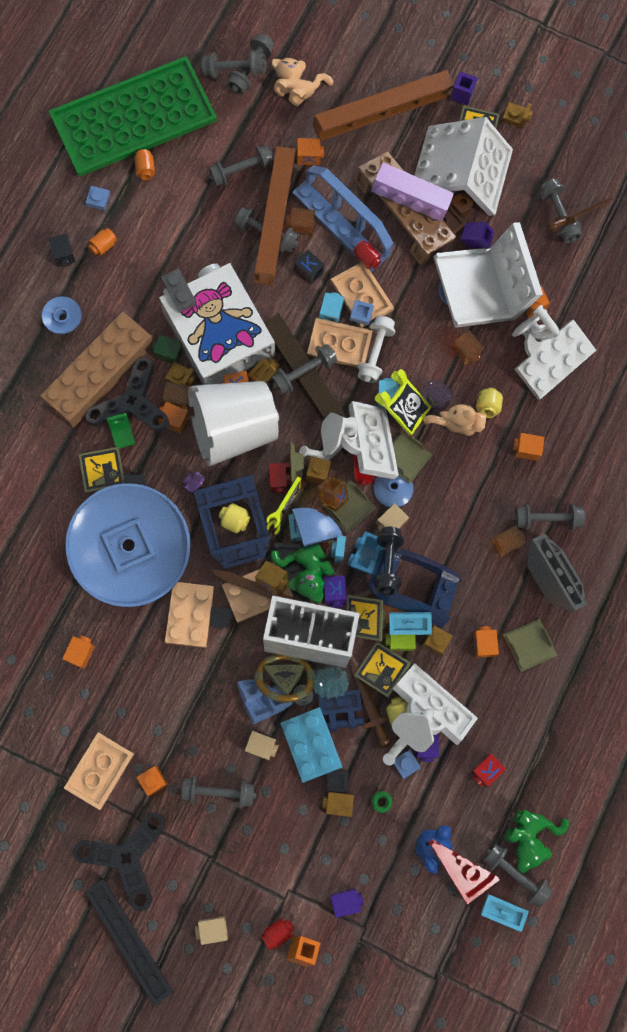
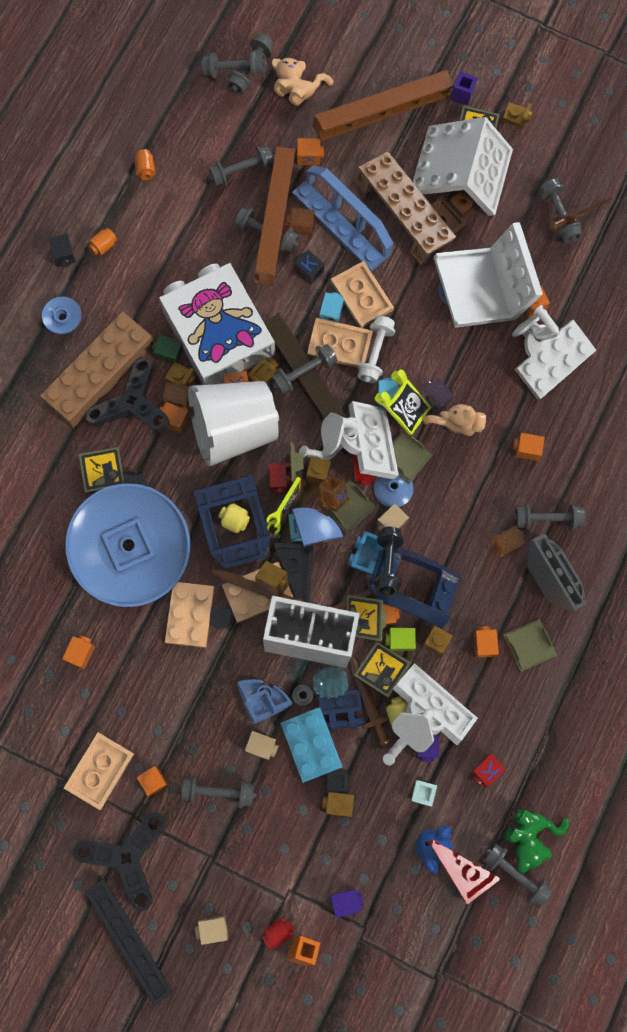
(97, 198): medium blue plate -> none
(121, 431): green bracket -> none
(132, 116): green plate -> none
(178, 290): dark grey plate -> none
(192, 482): medium lavender plate -> none
(284, 677): piece -> none
(309, 581): green animal -> none
(335, 591): dark purple brick -> none
(337, 549): medium azure plate -> none
(361, 312): medium blue plate -> none
(367, 255): red brick -> none
(388, 802): green plate -> none
(406, 764): medium blue plate -> none
(410, 623): medium azure plate -> none
(412, 192): lavender brick -> none
(424, 793): none -> light aqua plate
(468, 348): clear orange brick -> none
(477, 235): dark purple brick -> none
(489, 402): light yellow head -> none
(504, 912): medium azure plate -> none

